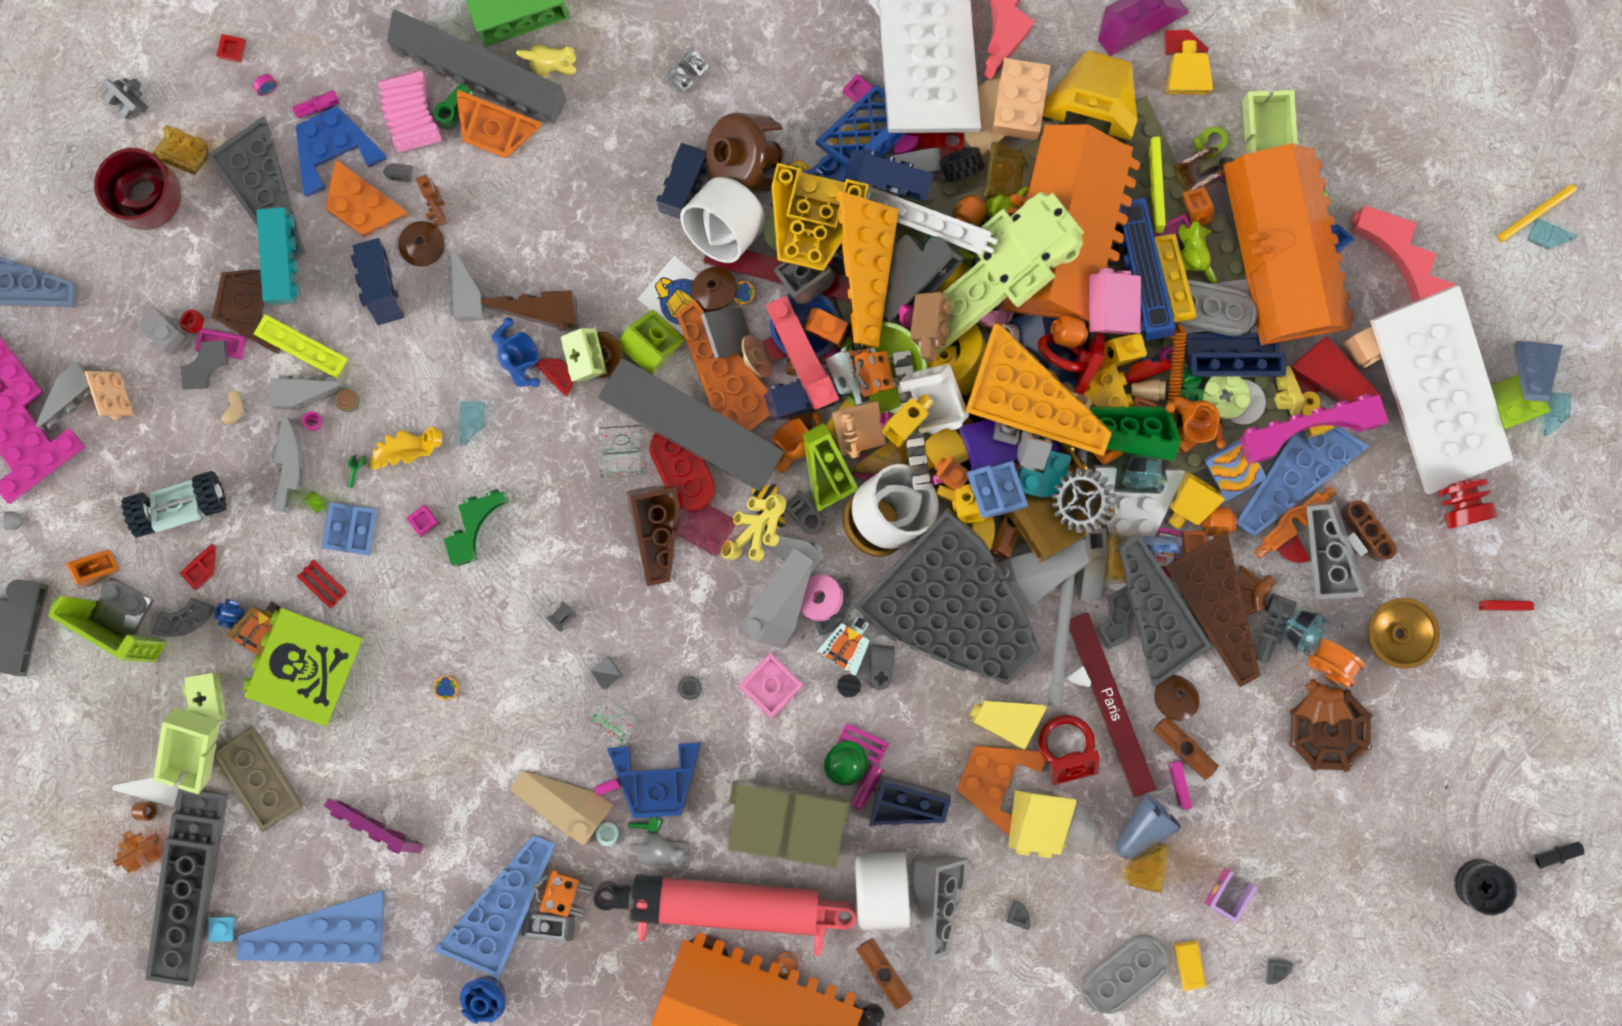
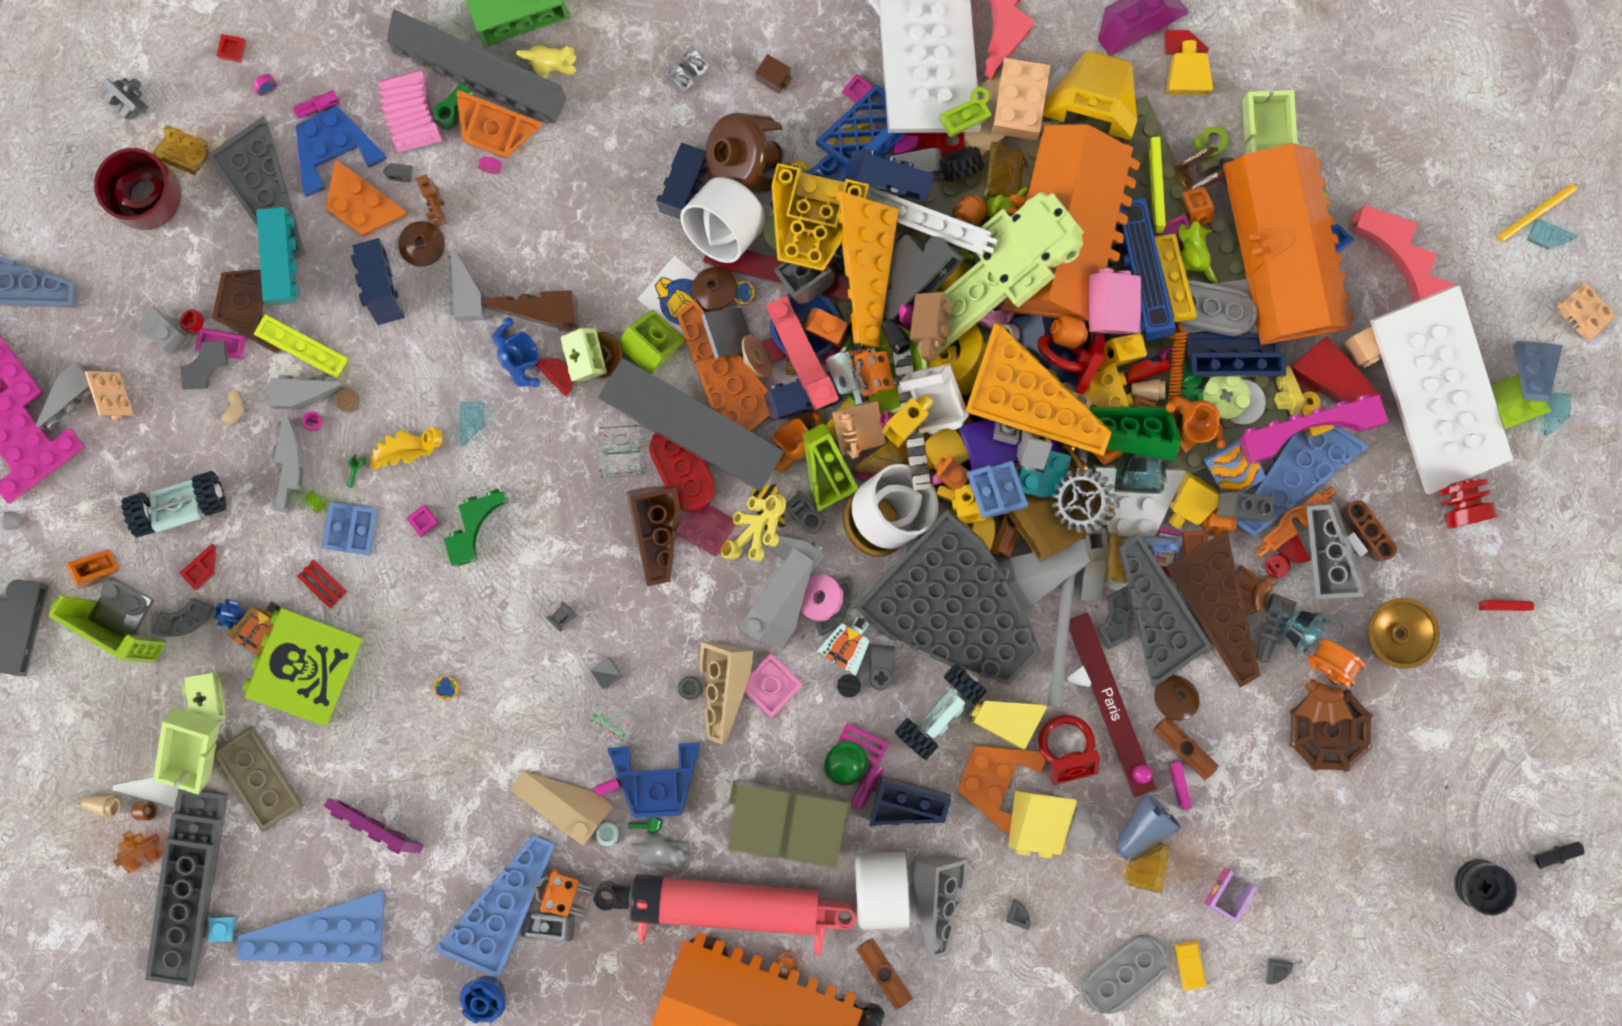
(104, 806): none -> tan cone
(490, 165): none -> dark pink tile
(725, 678): none -> tan wedge
(773, 74): none -> reddish brown brick
(896, 337): none -> black cone
(948, 707): none -> plate
(967, 114): none -> lime hinge
(1142, 773): none -> dark pink piece
(1245, 507): none -> dark grey brick
(1277, 565): none -> red tile
(1587, 311): none -> light nougat hinge

